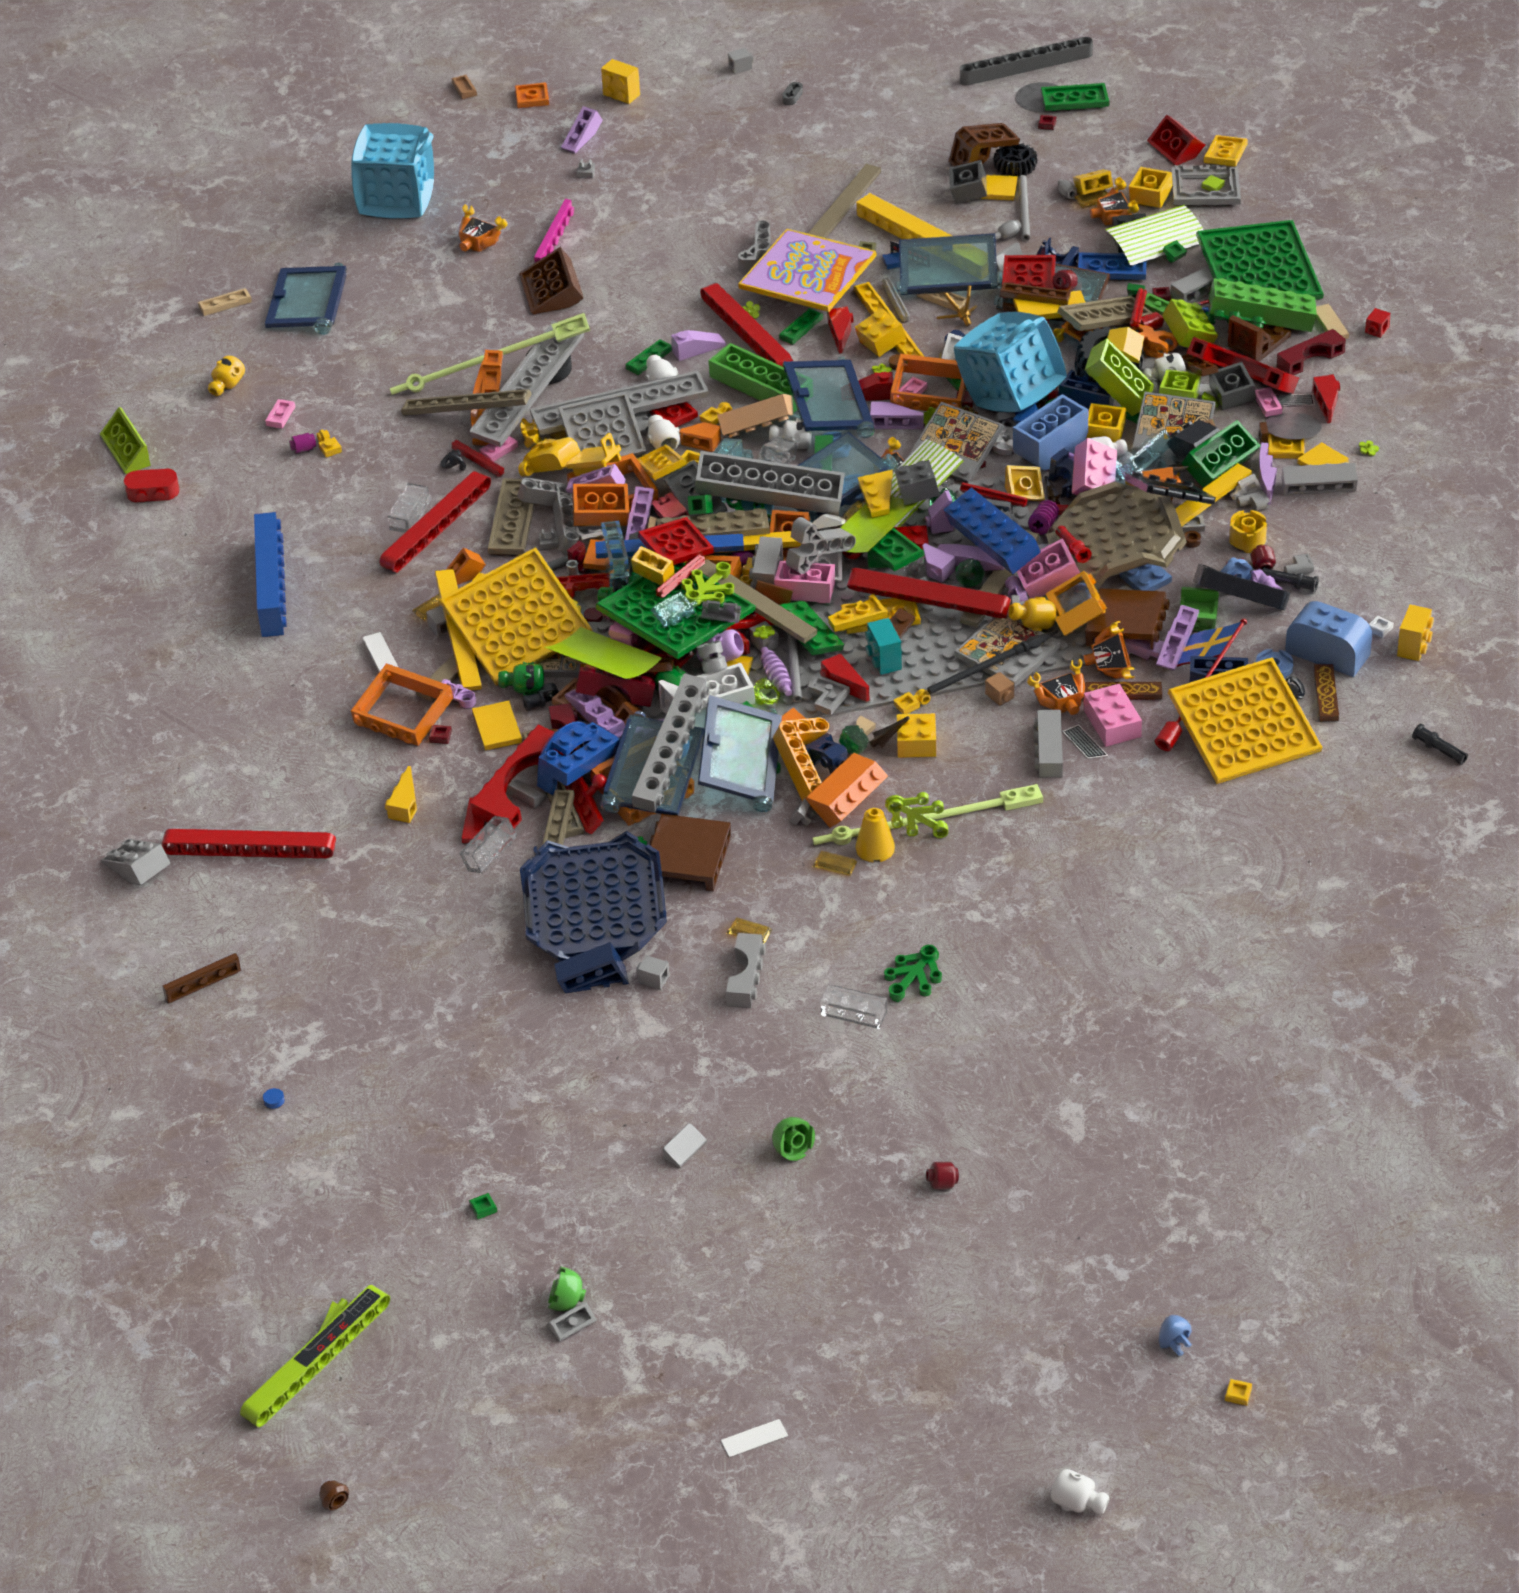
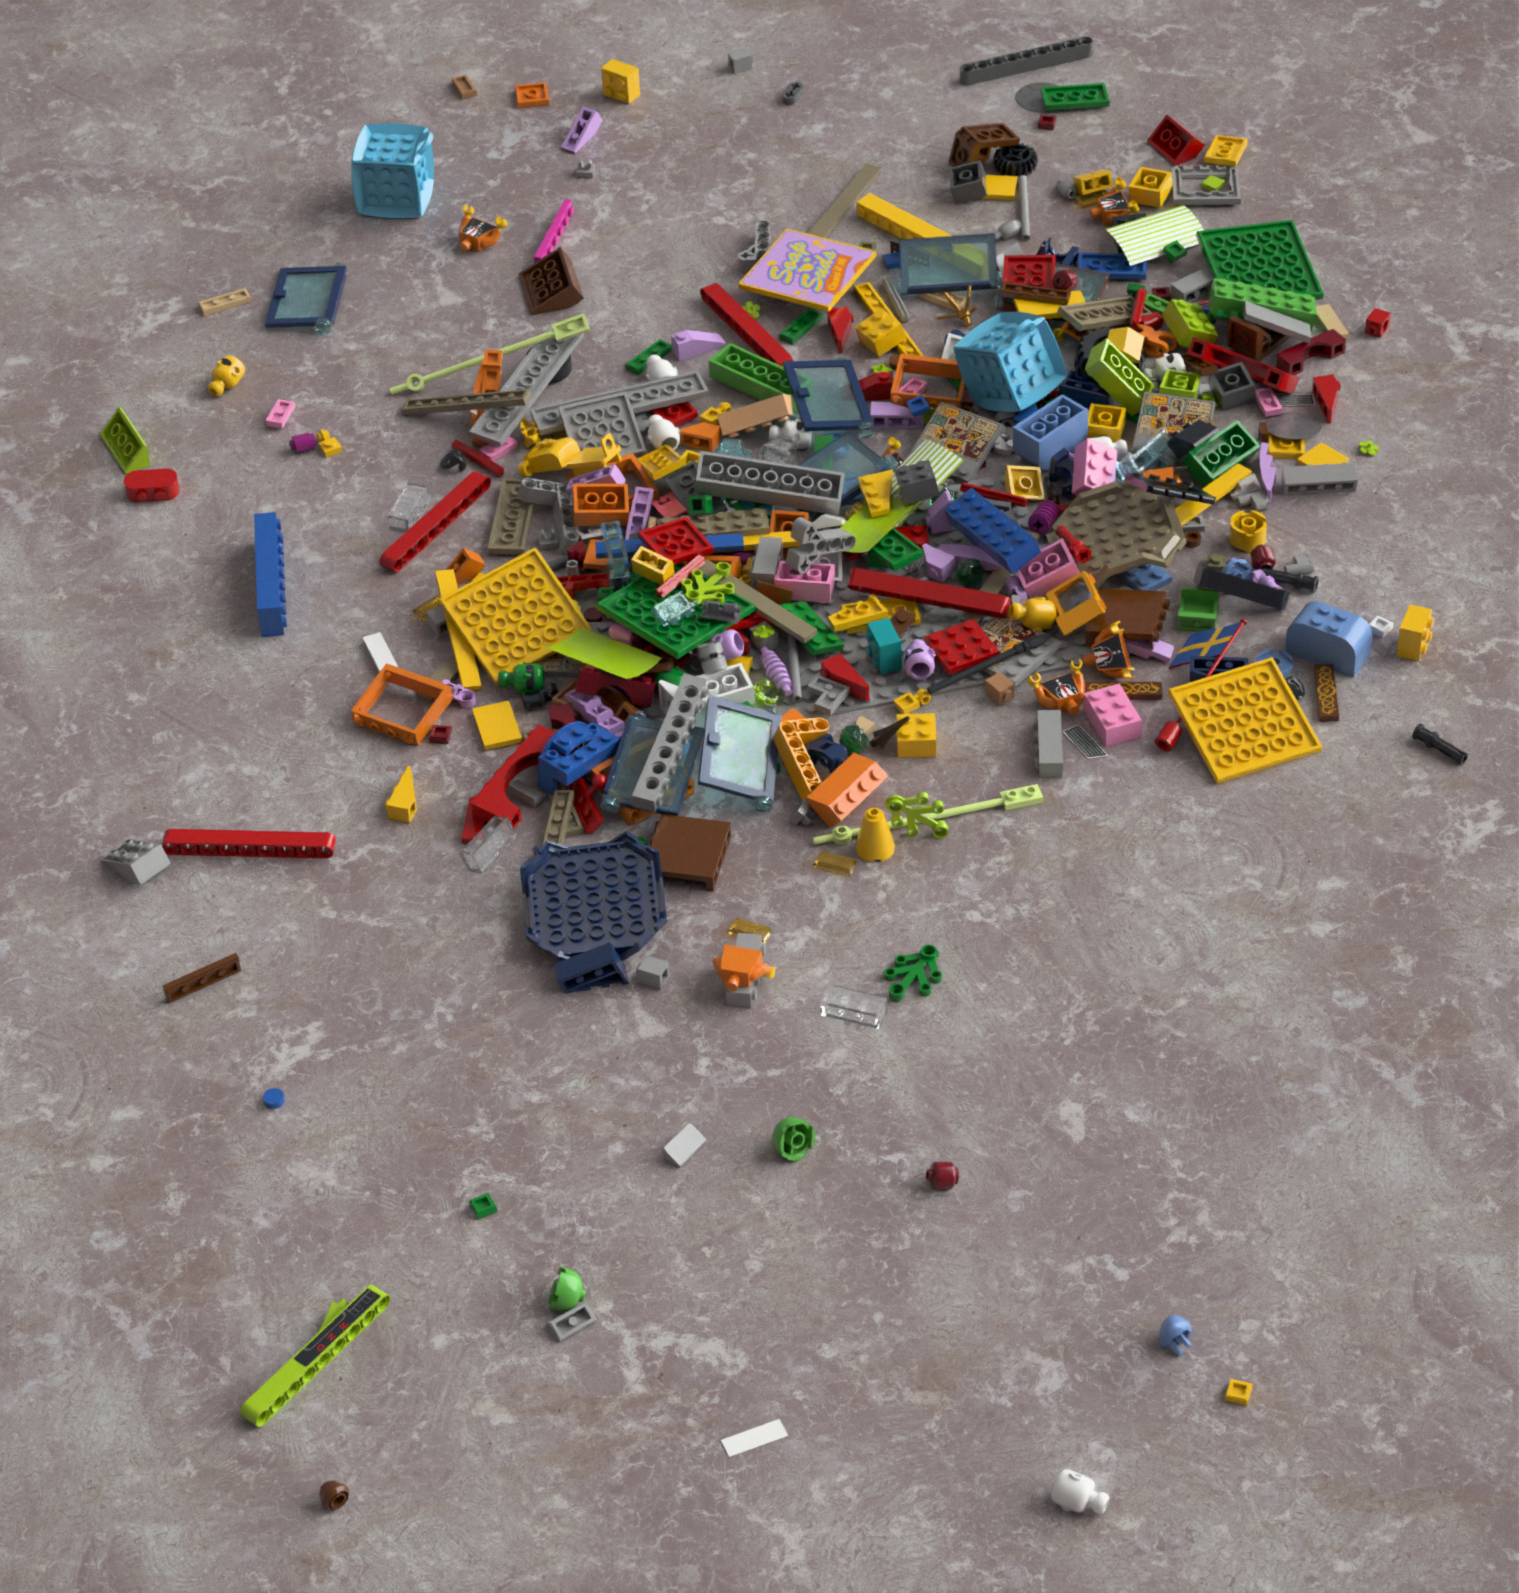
(741, 967): none -> orange torso
(918, 406): none -> blue plate
(919, 660): none -> lavender piece
(961, 646): none -> red plate
(1177, 637): lavender slope -> none
(1216, 561): none -> olive plate
(1277, 322): none -> light grey tile

